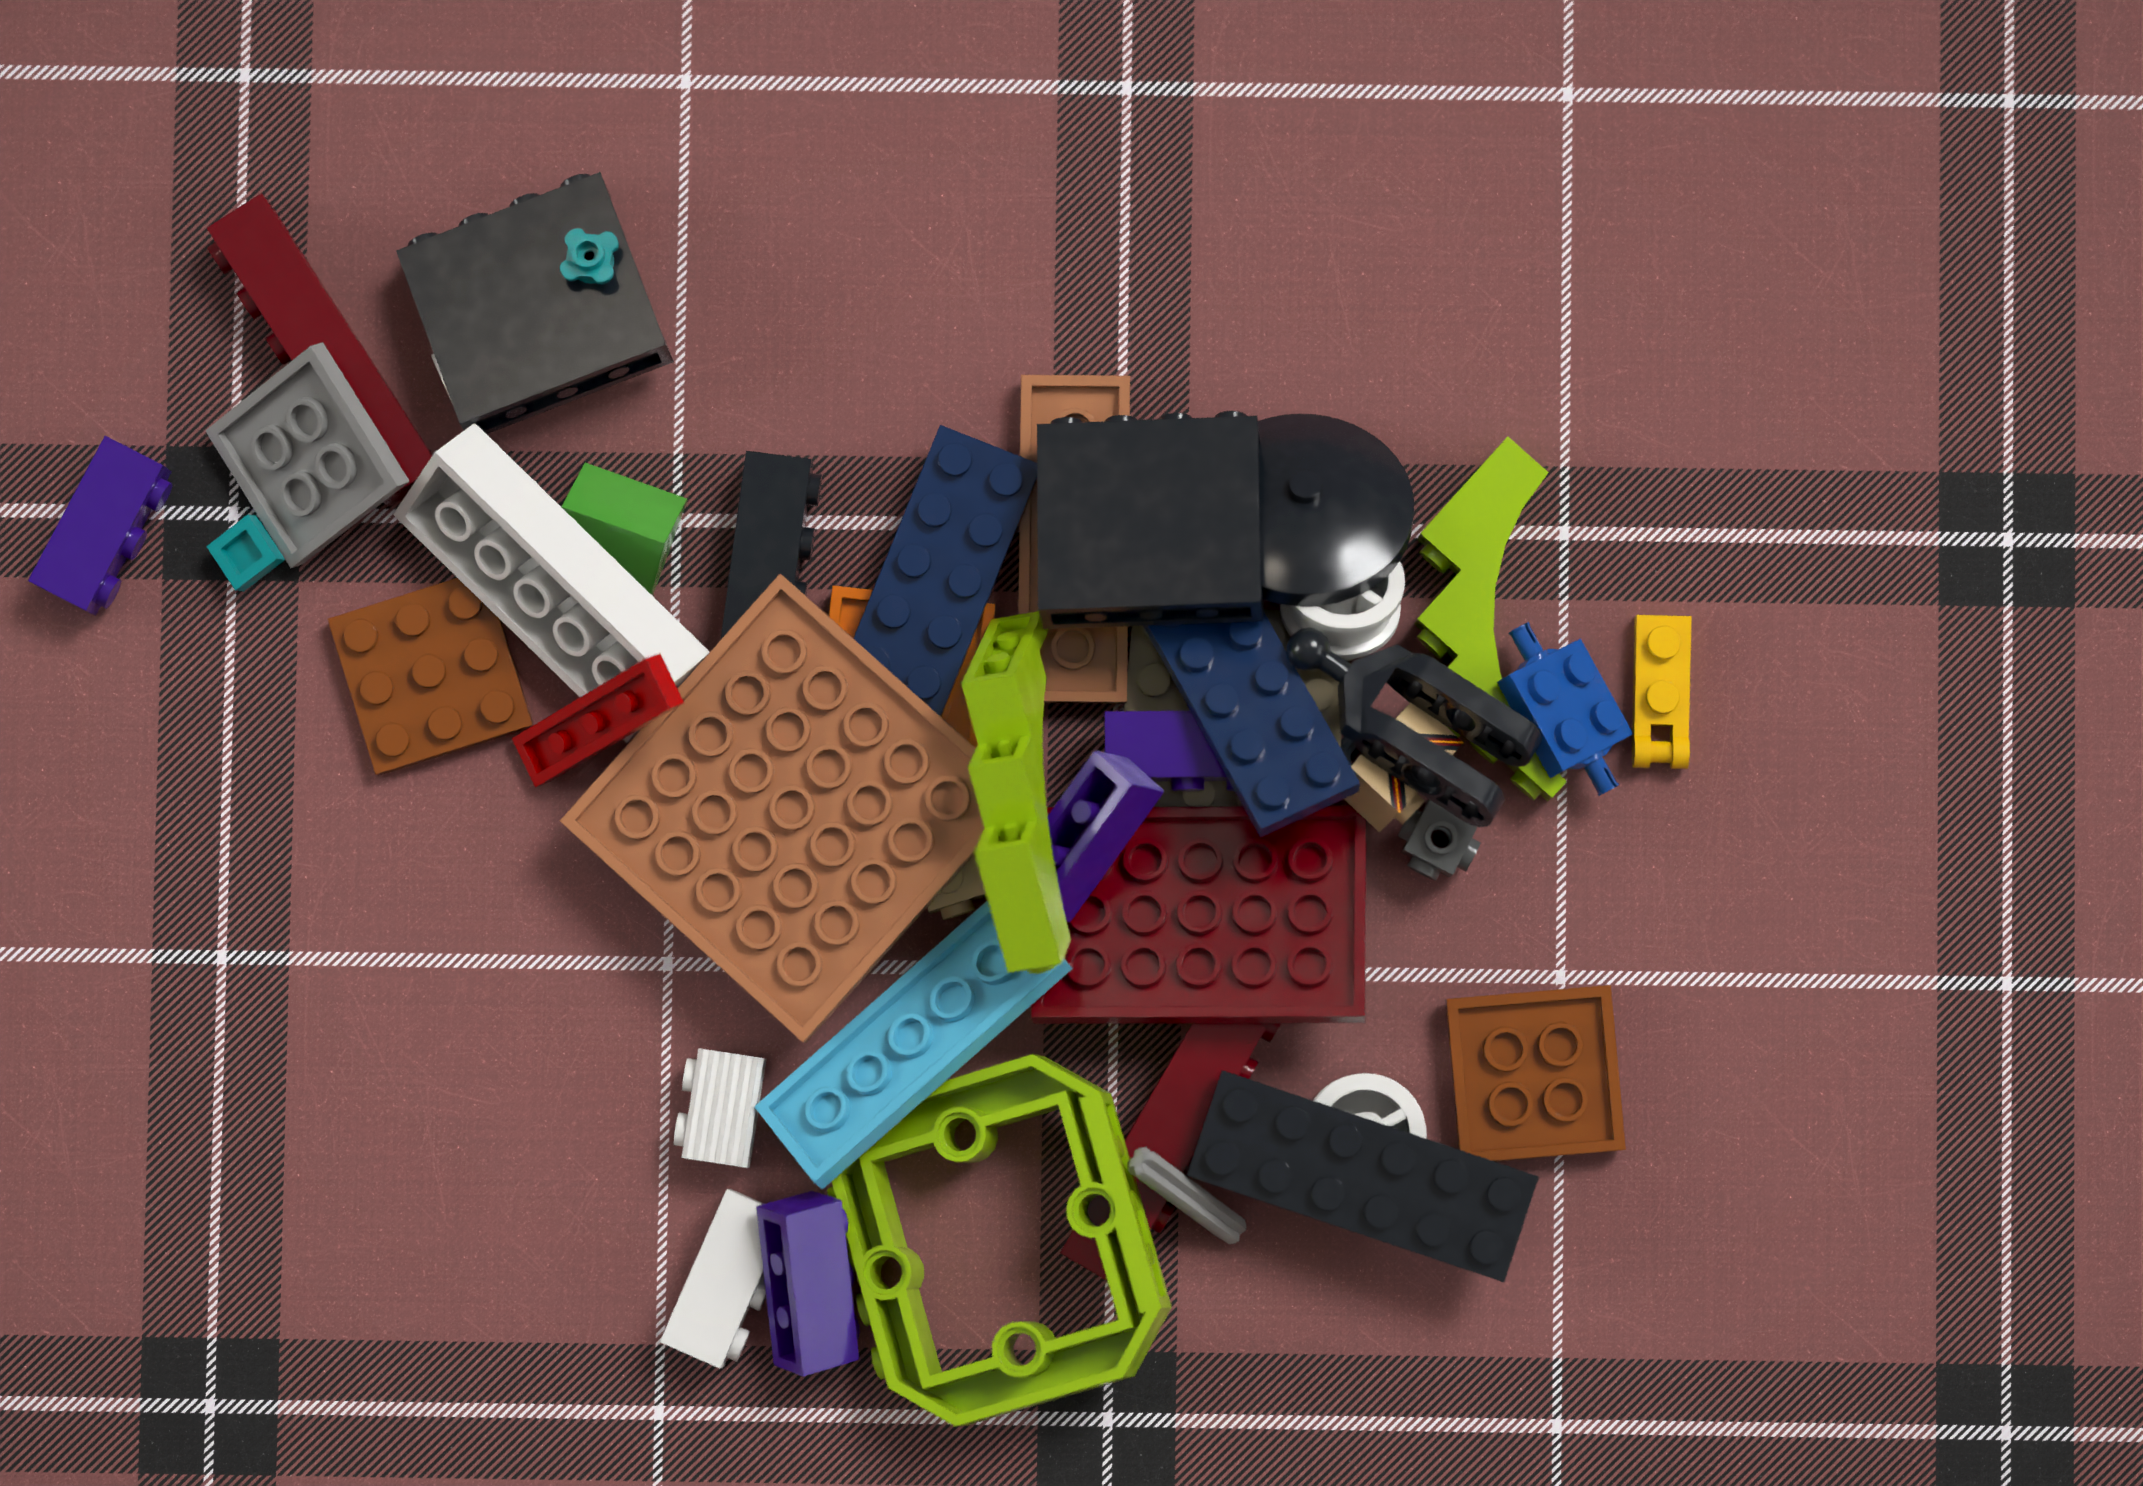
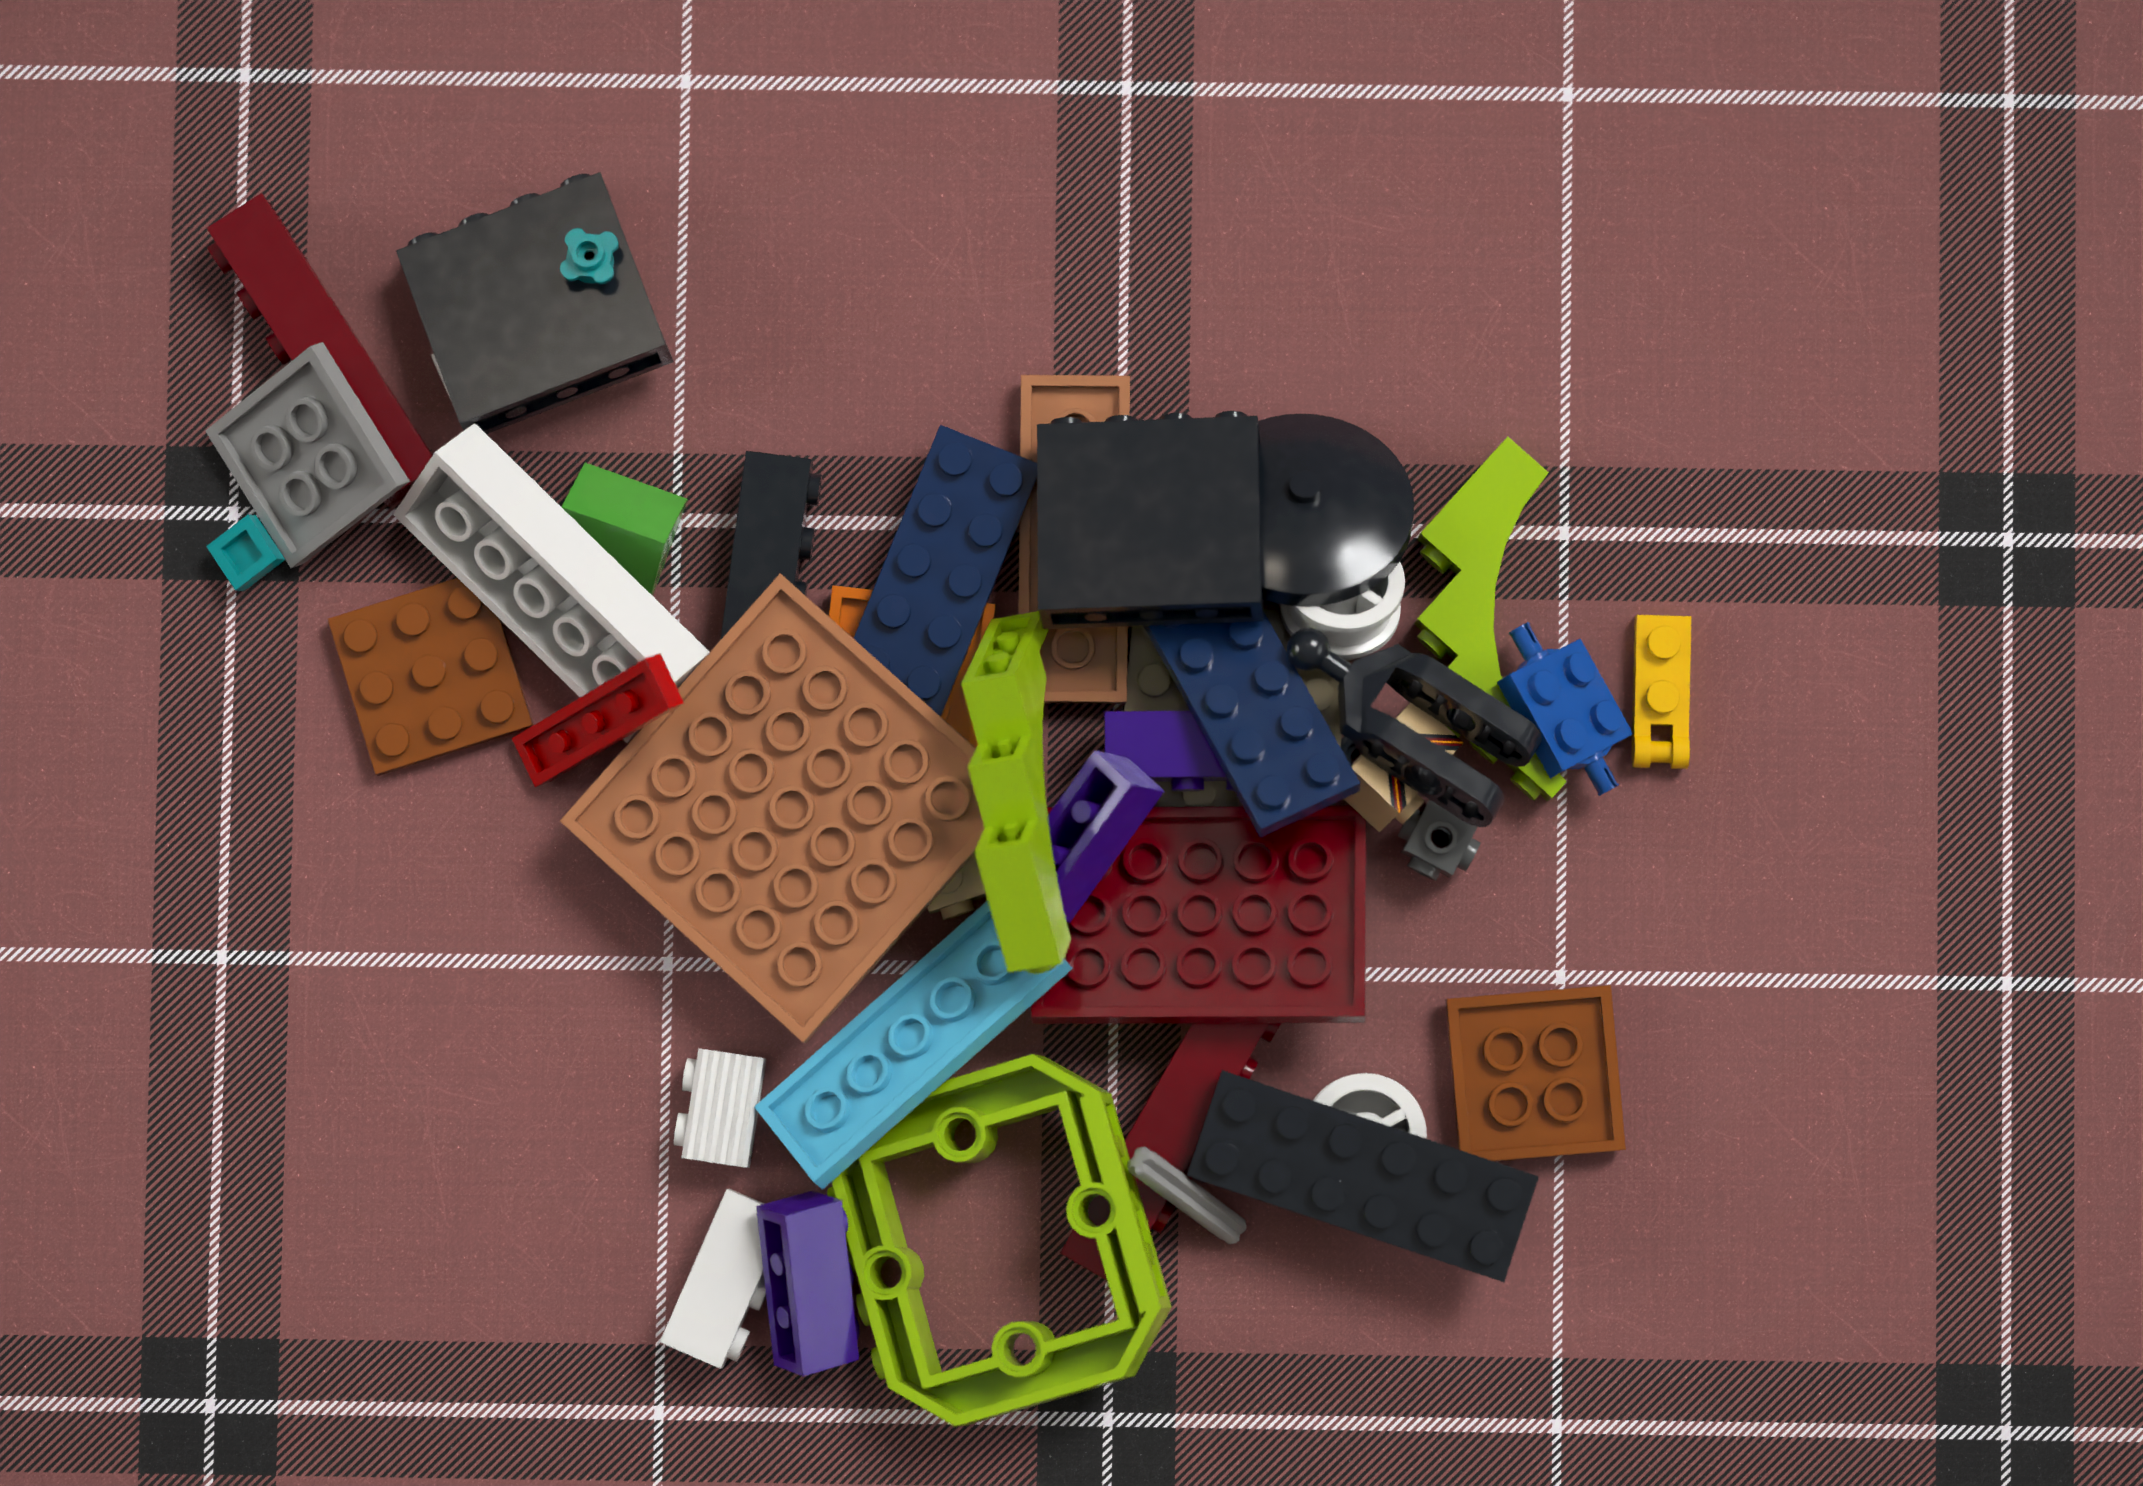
(102, 526): dark purple brick -> none

